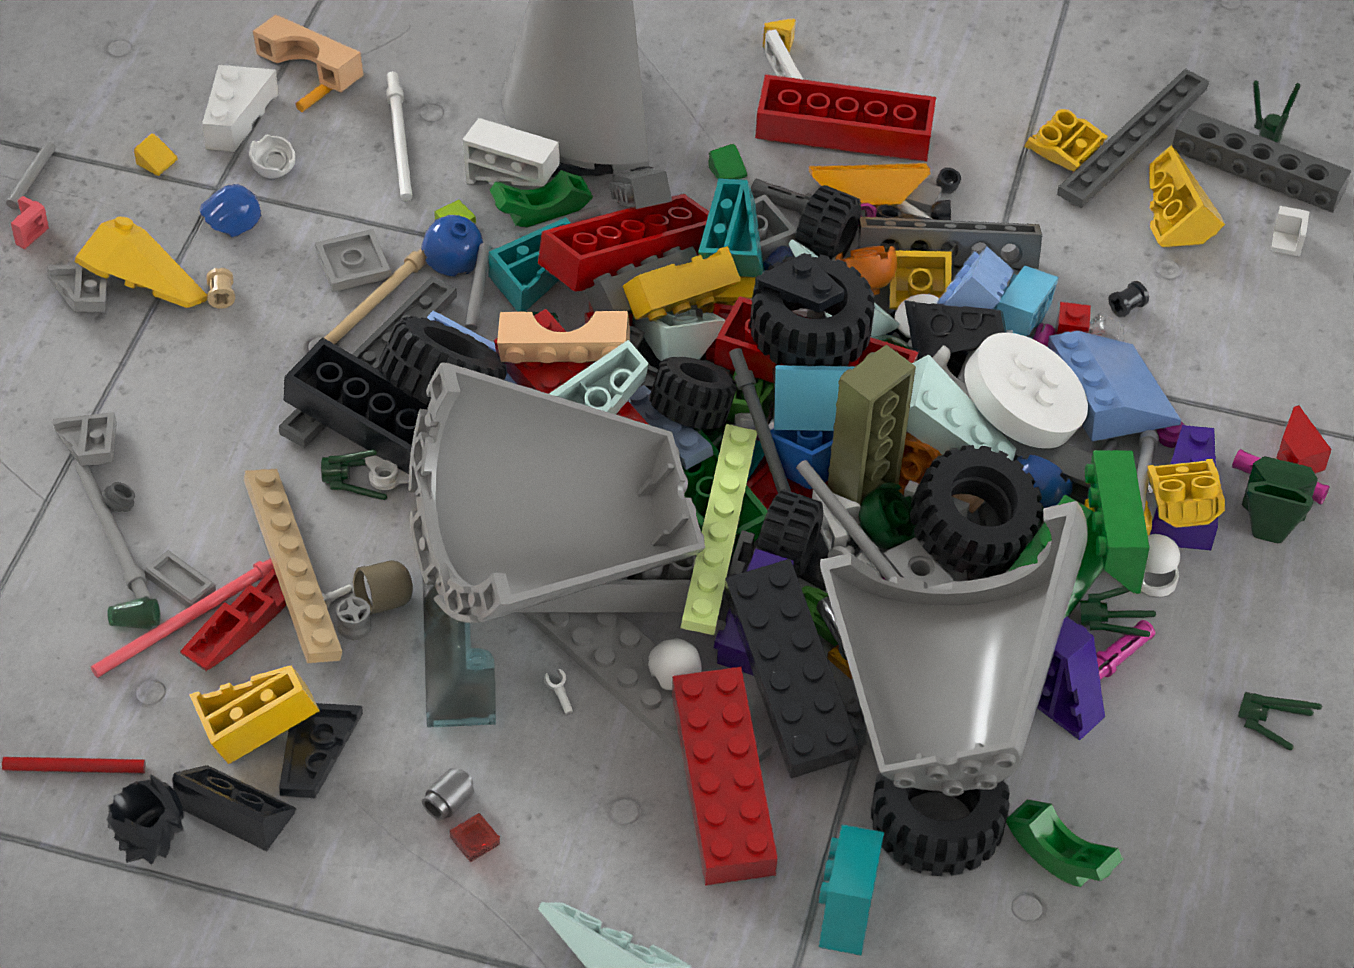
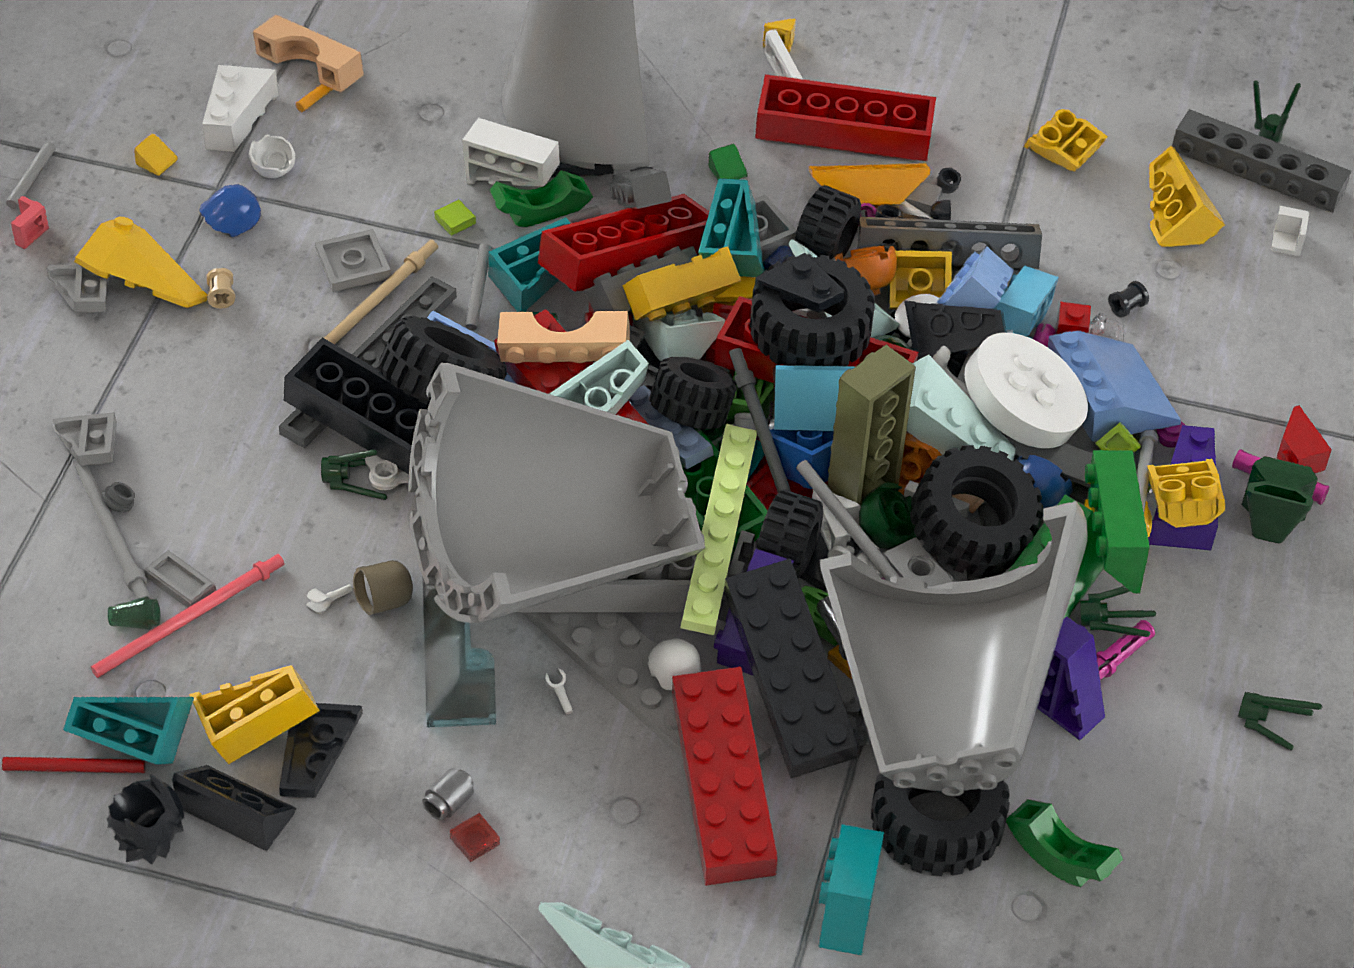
(133, 725): none -> teal wedge
(236, 623): red slope -> none
(292, 566): tan plate -> none
(359, 611): light grey wheel -> none
(395, 98): white bar -> none
(452, 245): blue cylinder -> none
(780, 195): dark grey pin -> none
(1118, 439): none -> lime tile
(1132, 138): dark grey plate -> none
(1162, 558): white helmet -> none

